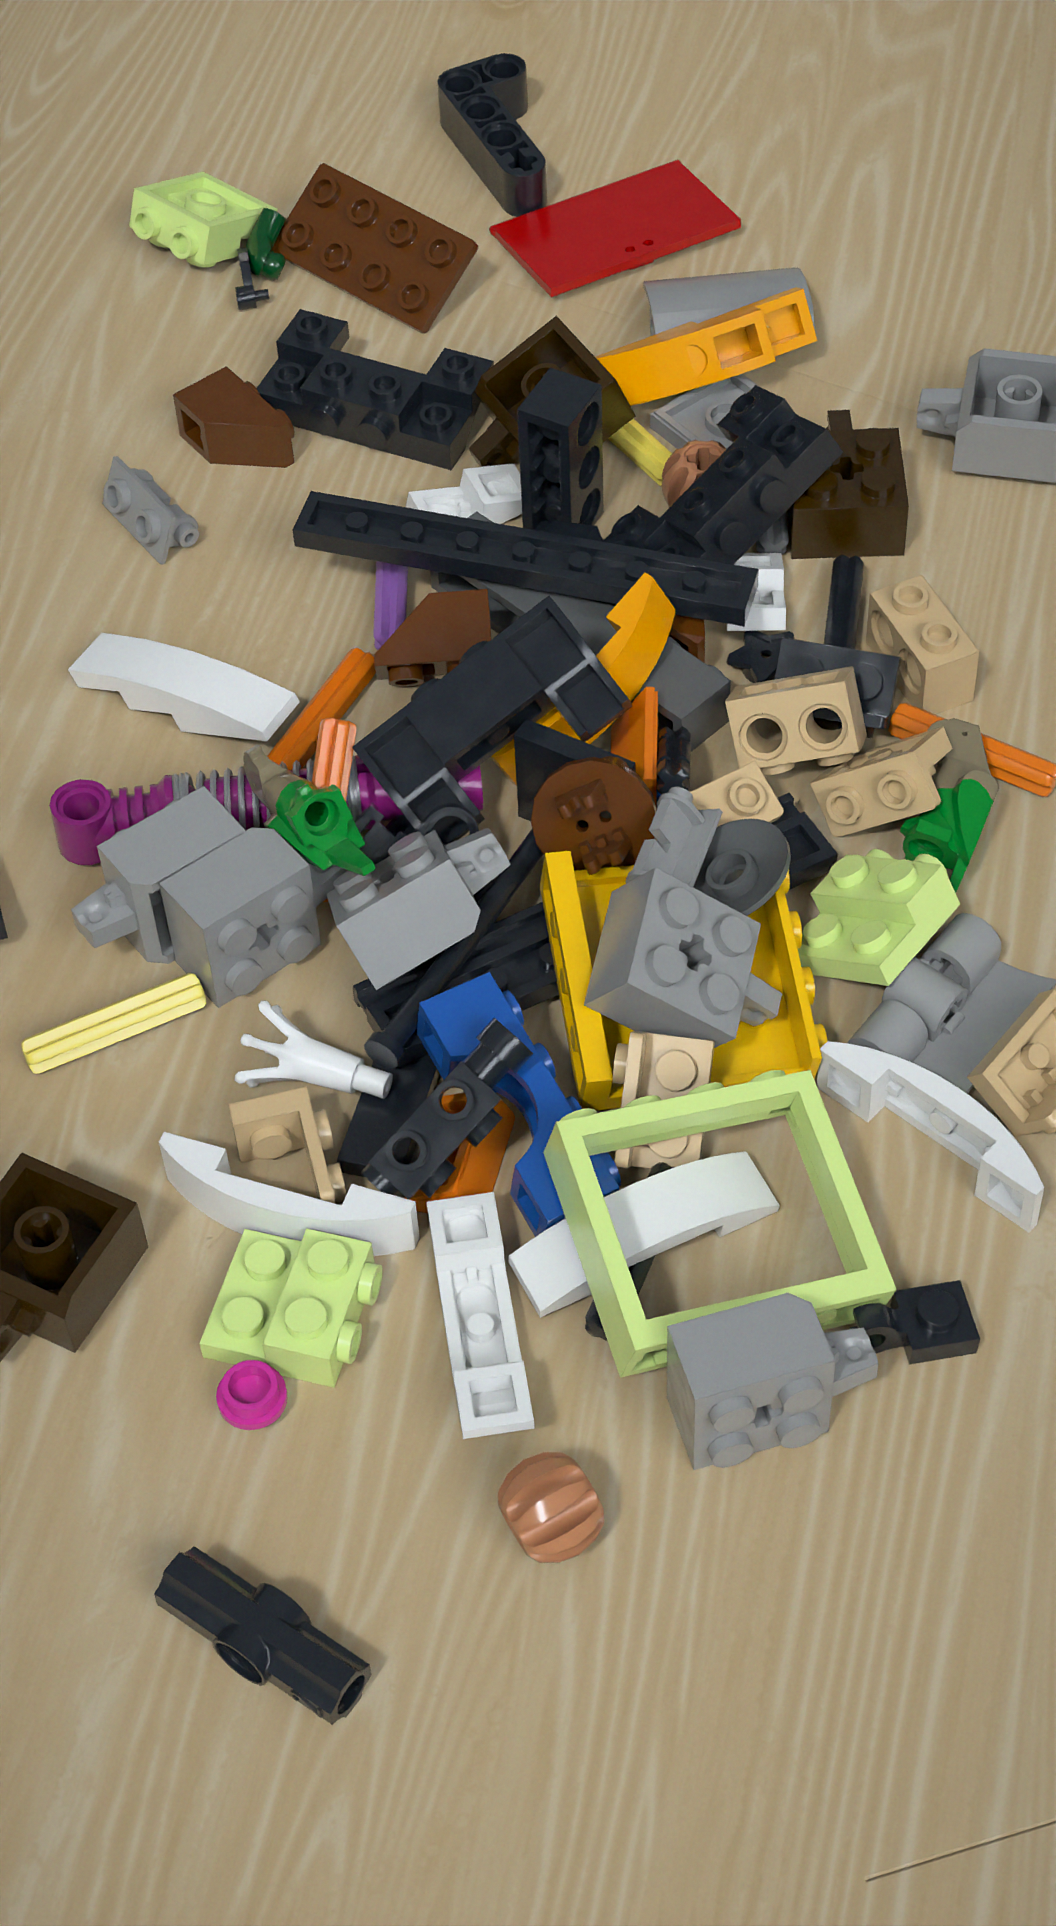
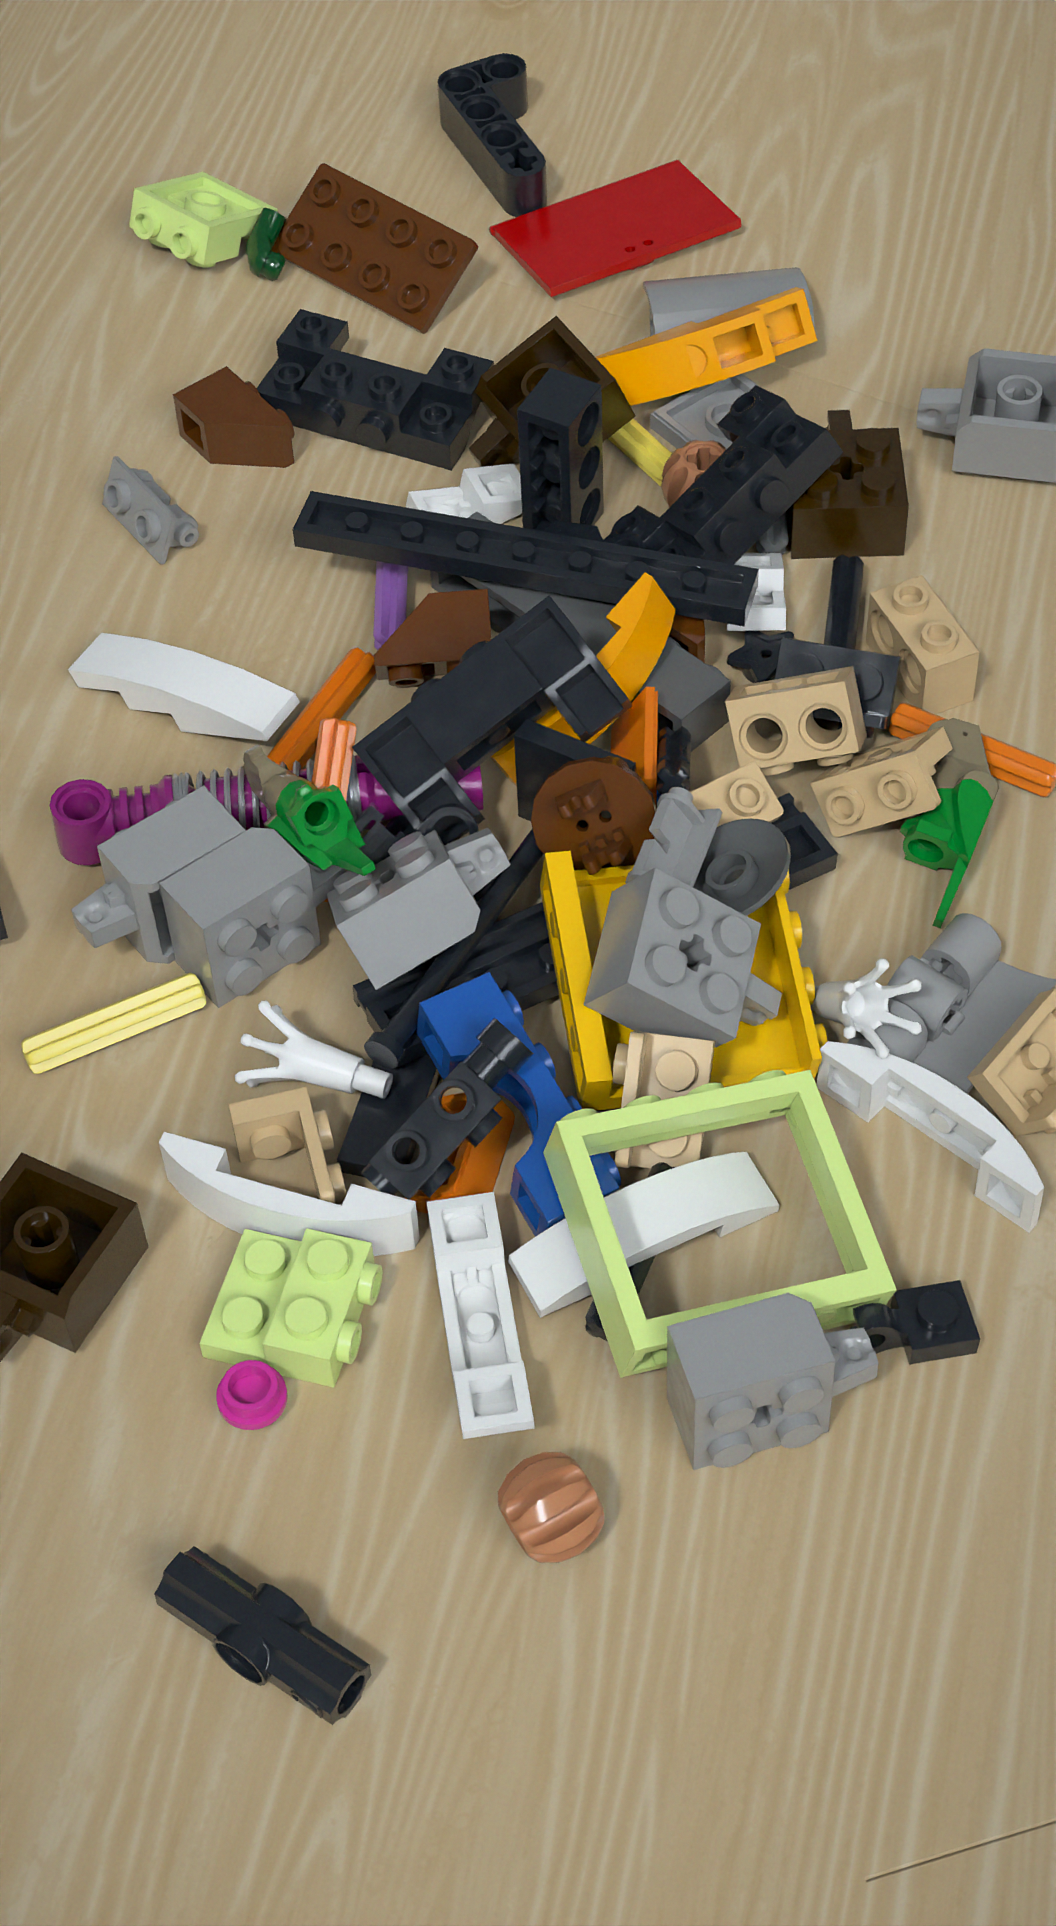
(245, 294): black piece -> none
(864, 1005): none -> white piece
(875, 916): yellowish green plate -> none

